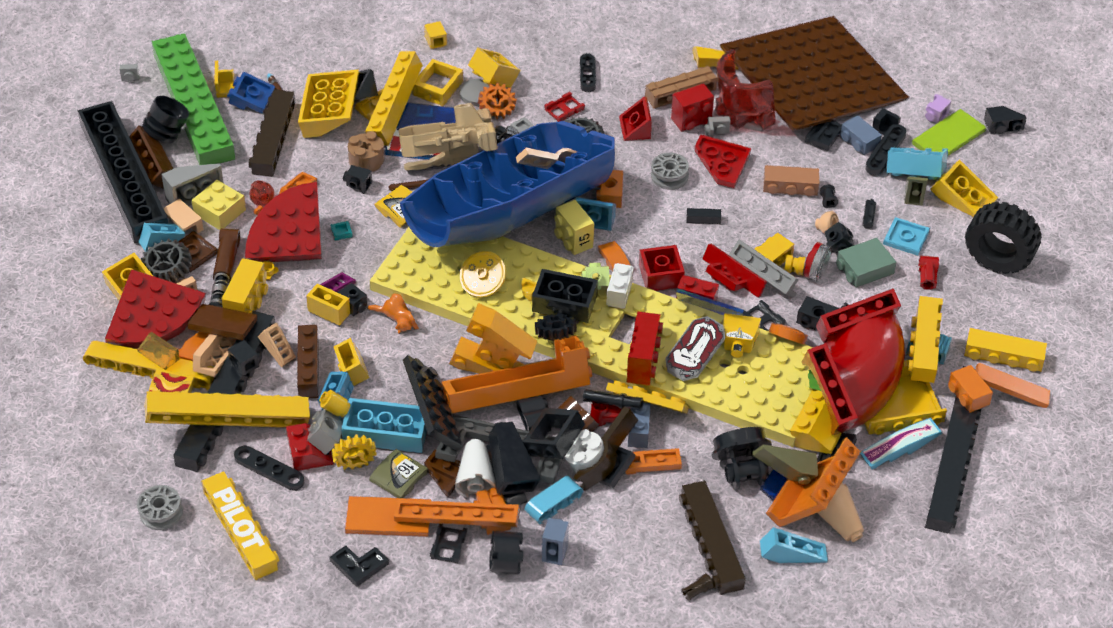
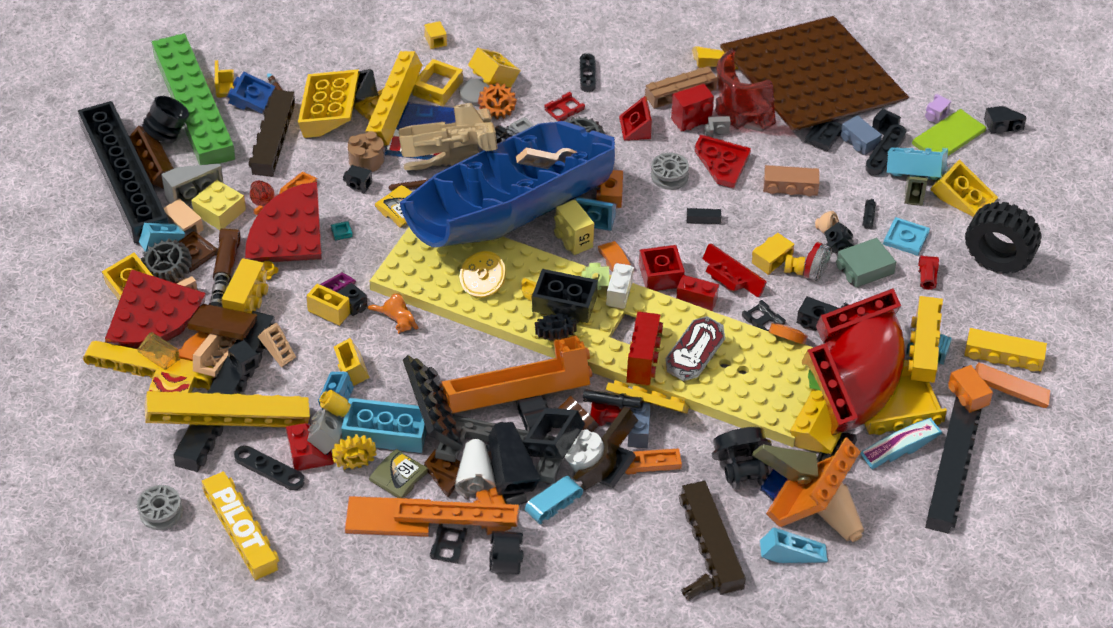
(129, 72): light grey plate -> none
(308, 361): reddish brown brick -> none
(357, 568): black plate -> none
(499, 345): light orange wedge -> none
(555, 541): sand blue brick -> none
(707, 303): piece -> none
(740, 333): yellow torso -> none
(764, 268): light grey fence -> none
(828, 194): black bush -> none

